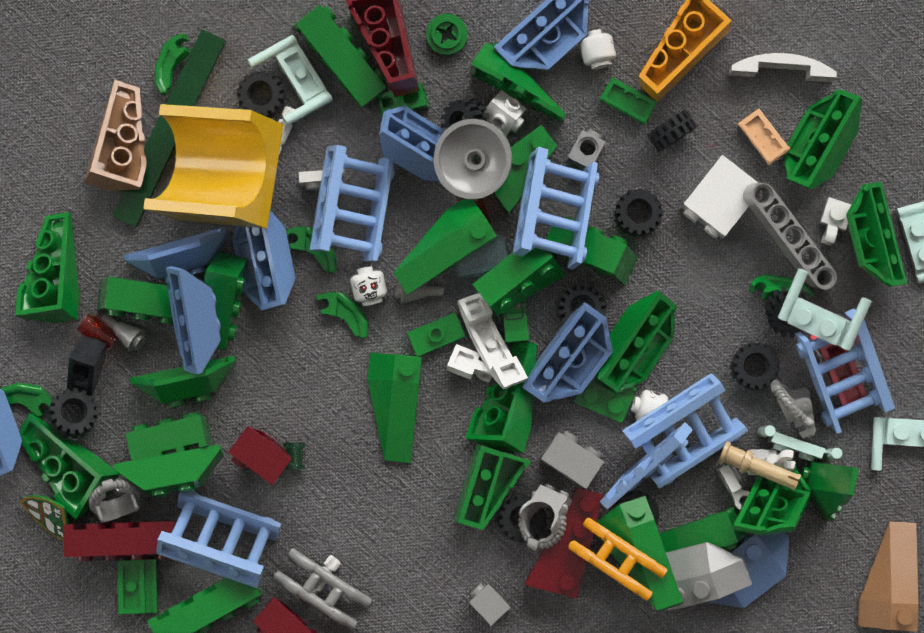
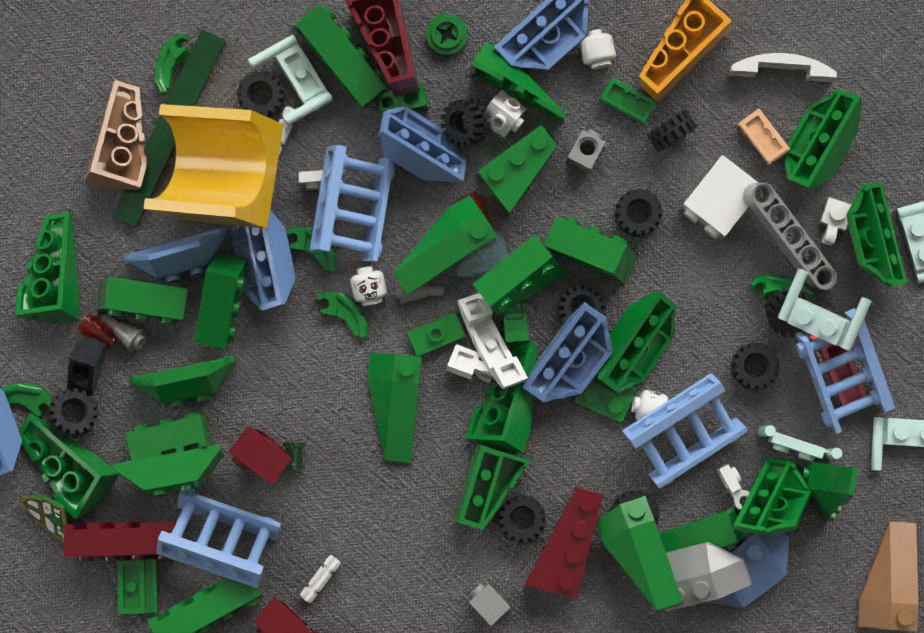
(117, 507): light grey piece -> none
(193, 318): medium blue wedge -> none
(317, 573): light grey piece -> none
(456, 153): light grey dish -> none
(530, 215): light blue fence -> none
(545, 497): light grey piece -> none
(571, 459): light grey brick -> none
(633, 556): light orange piece -> none
(647, 464): light blue wing -> none
(746, 462): tan pin -> none
(777, 459): white plate -> none
(796, 407): light grey piece -> none

